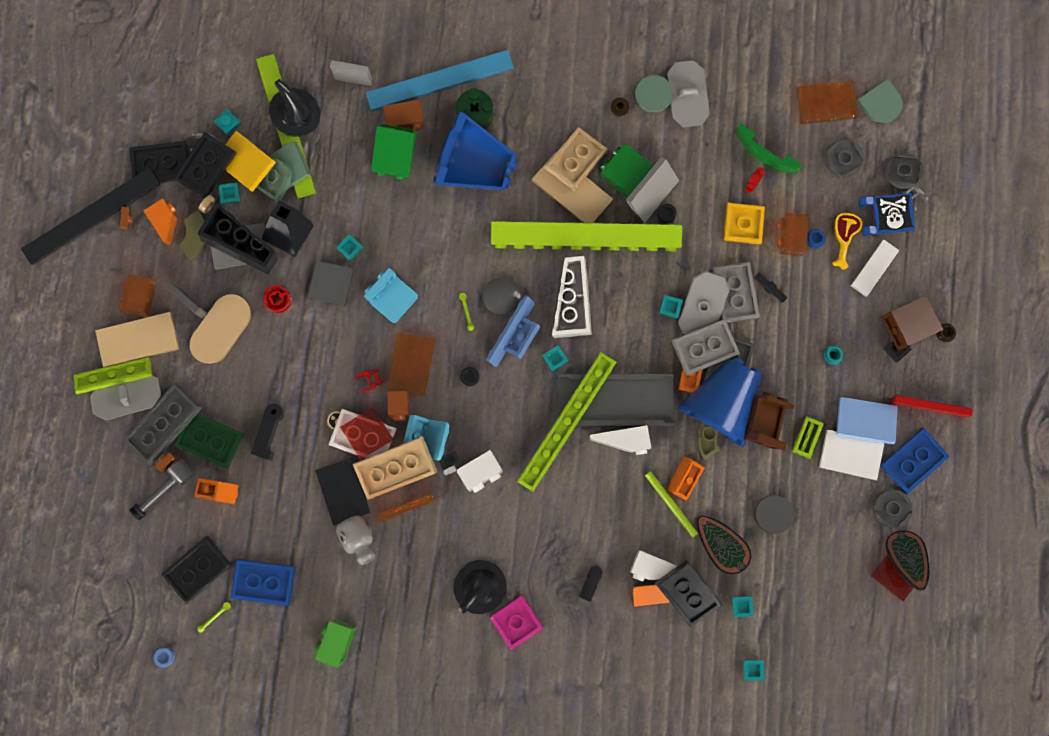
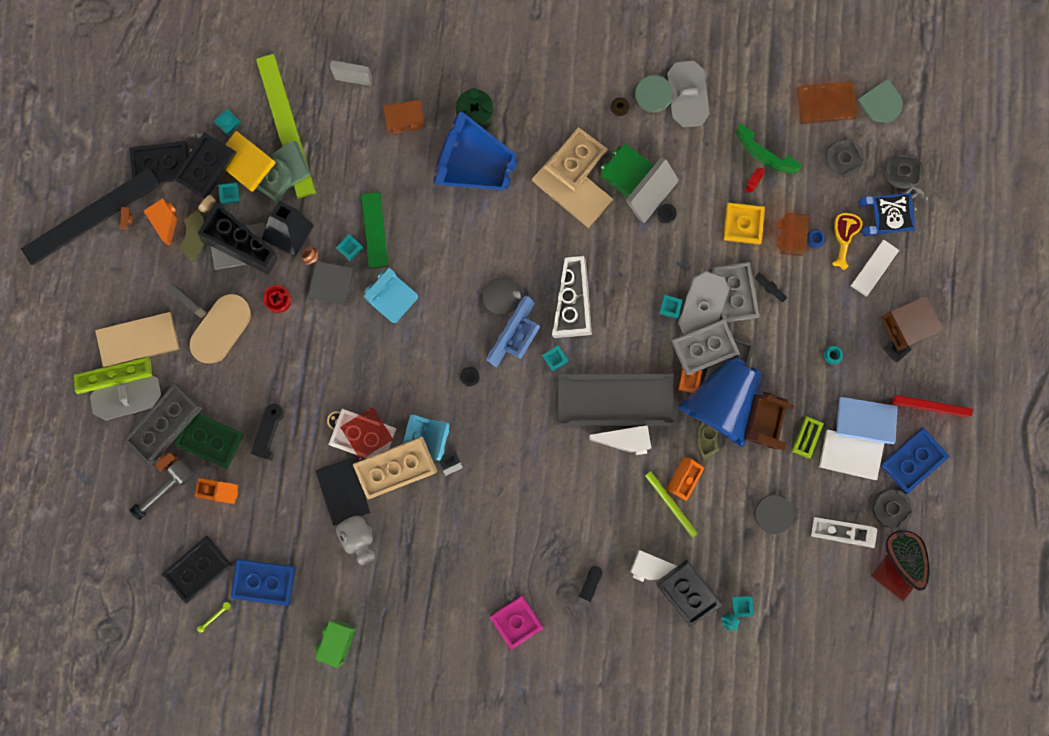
(137, 296): clear orange brick -> none
(164, 657): medium blue tile -> none
(294, 110): black piece -> none
(309, 255): none -> nougat plate
(372, 385): red piece -> none
(374, 230): none -> green tile
(394, 151): green brick -> none
(399, 405): dark orange brick -> none
(406, 508): clear orange tile -> none
(411, 364): clear orange tile -> none
(439, 80): dark azure tile -> none
(463, 297): lime hinge -> none
(479, 587): black piece -> none
(480, 471): white brick -> none
(566, 422): lime tile -> none
(586, 234): lime brick -> none
(648, 595): orange slope -> none
(723, 546): shield -> none
(729, 622): none -> teal plate
(753, 670): teal plate -> none
(844, 532): none -> white slope
(951, 333): dark brown plate -> none

